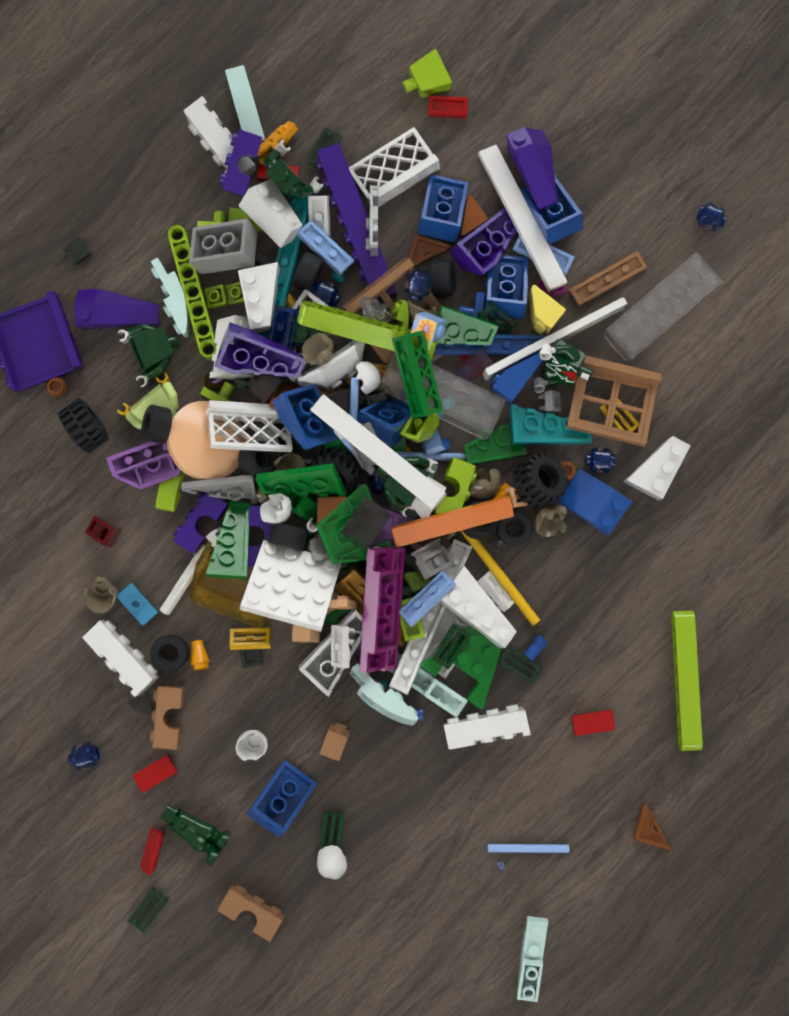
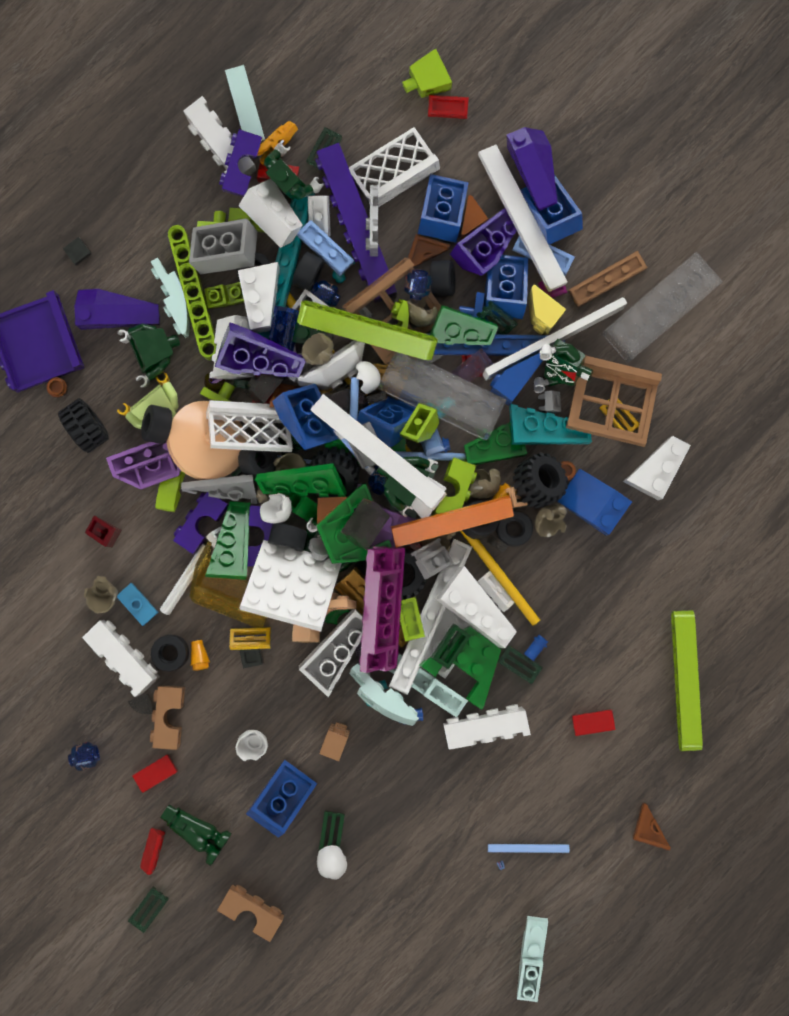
(340, 646): white plate -> none
(374, 310): clear plate -> none
(413, 375): green fence -> none
(416, 580): clear neon green tile -> none
(427, 598): light blue tile -> none
(431, 325): brick -> none
(600, 460): clear blue head -> none
(711, 216): clear blue head -> none

